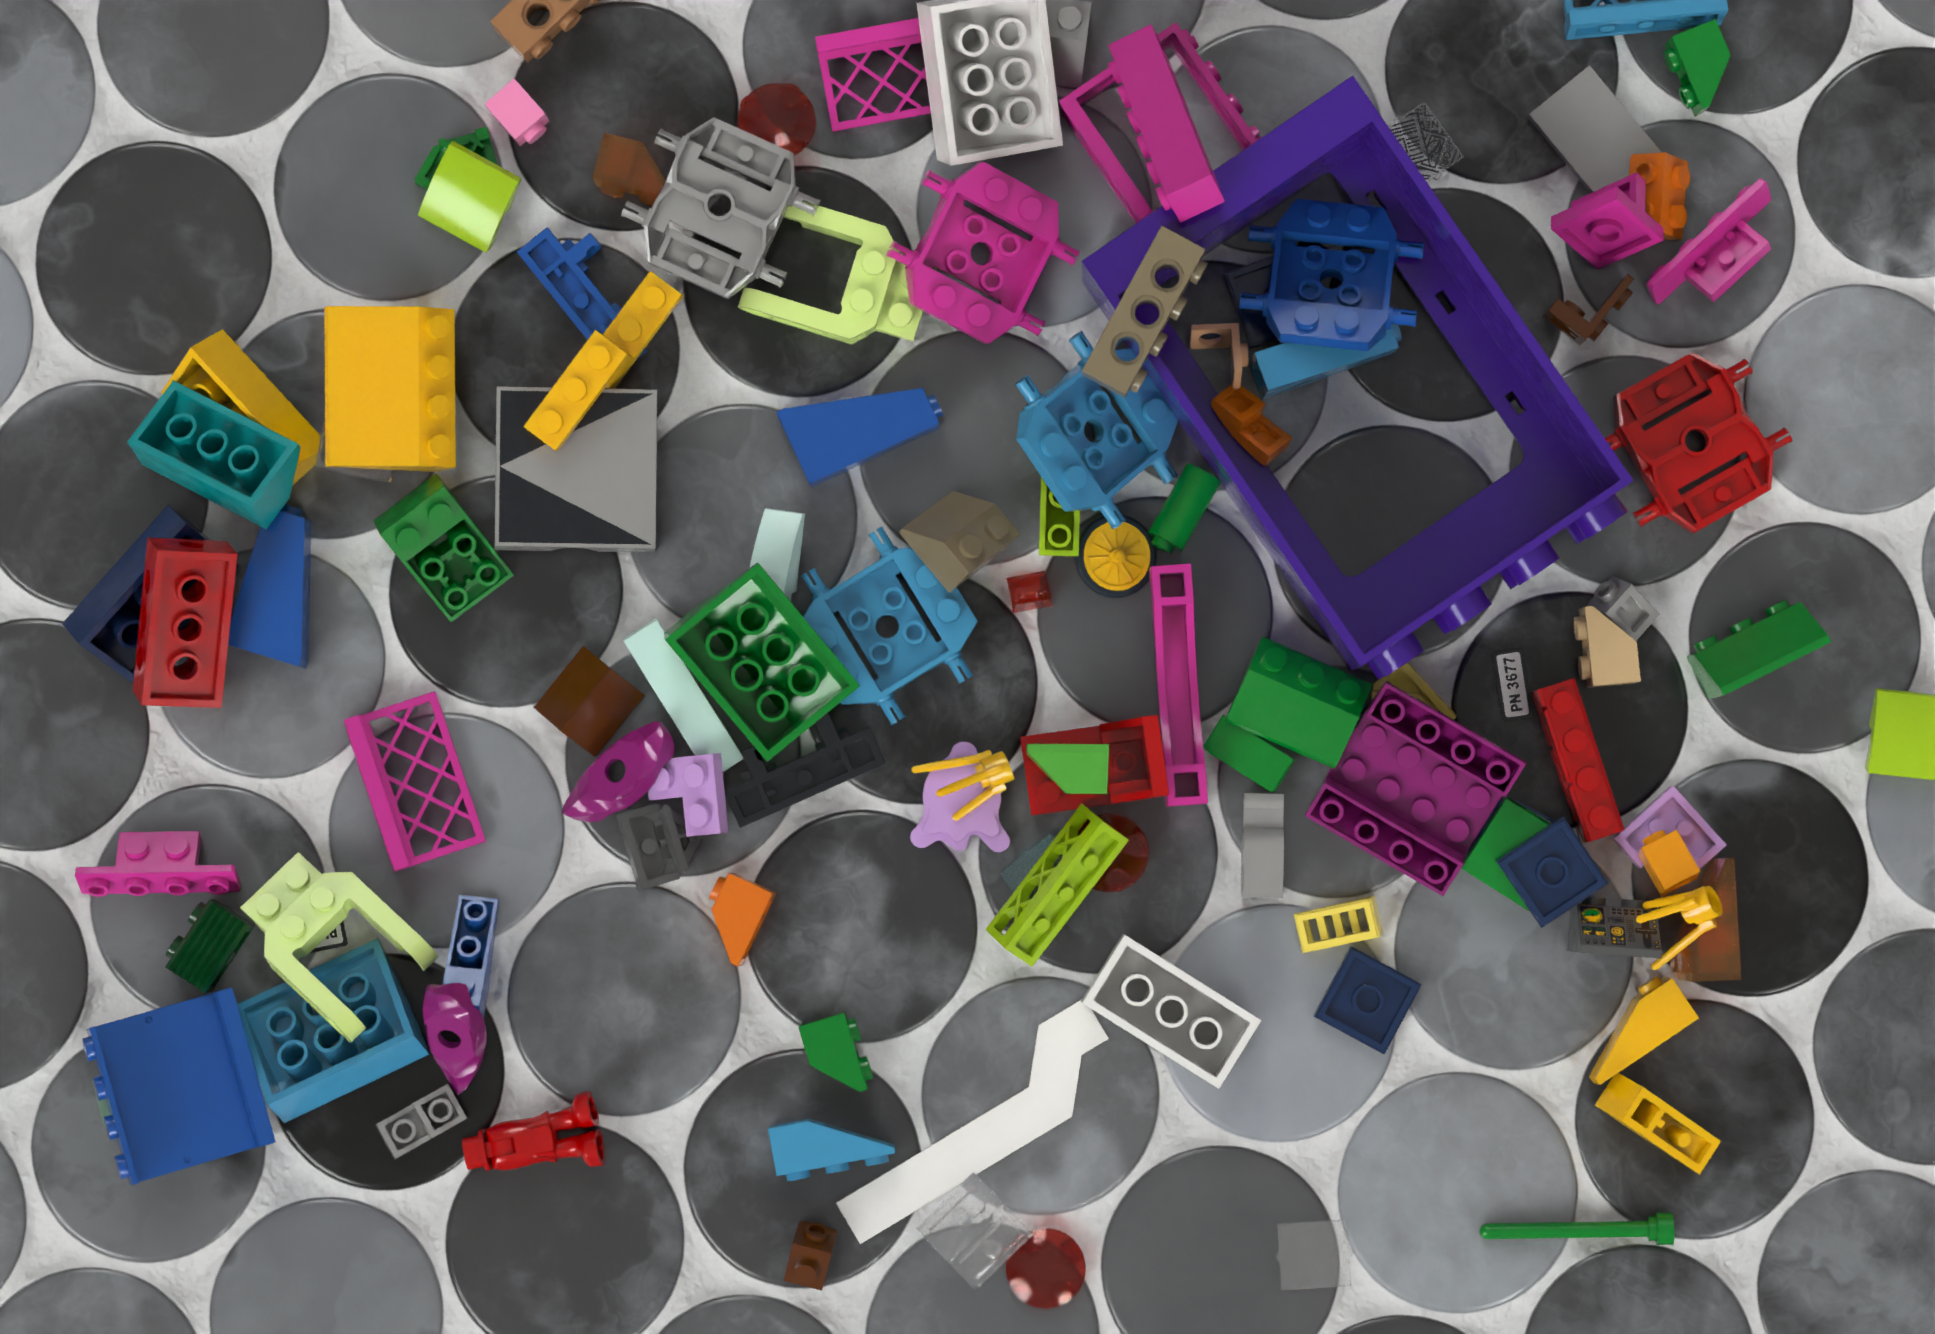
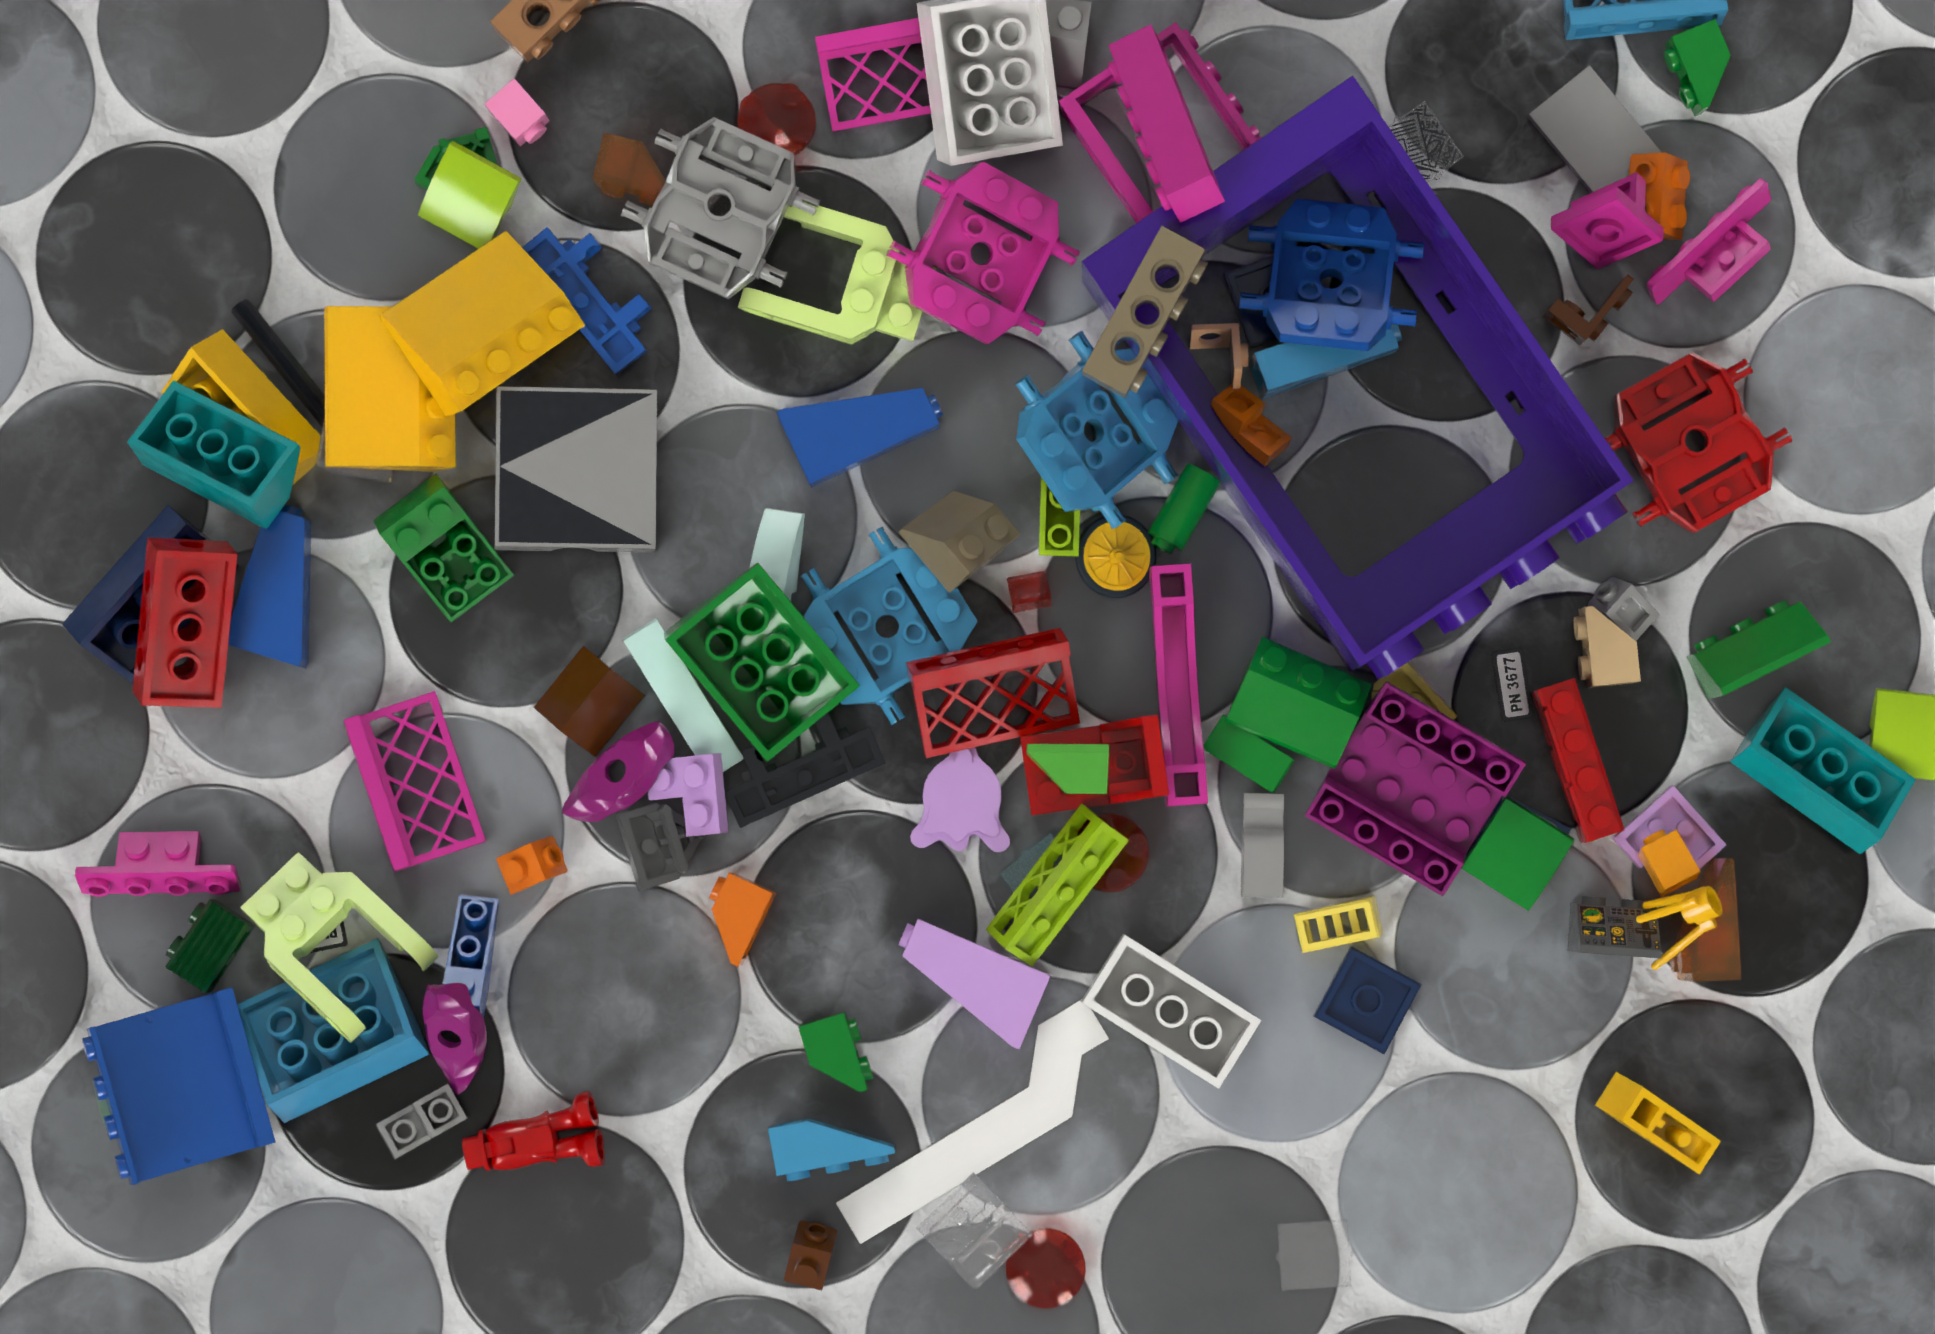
(281, 358): none -> black axle
(481, 322): none -> yellow slope
(532, 864): none -> orange bracket
(603, 361): yellow bracket -> none
(982, 980): none -> lavender slope
(985, 661): none -> red fence
(992, 772): yellow plant -> none
(1552, 871): dark blue tile -> none
(1647, 1022): yellow slope -> none
(1656, 1228): green piece -> none
(1823, 771): none -> teal slope

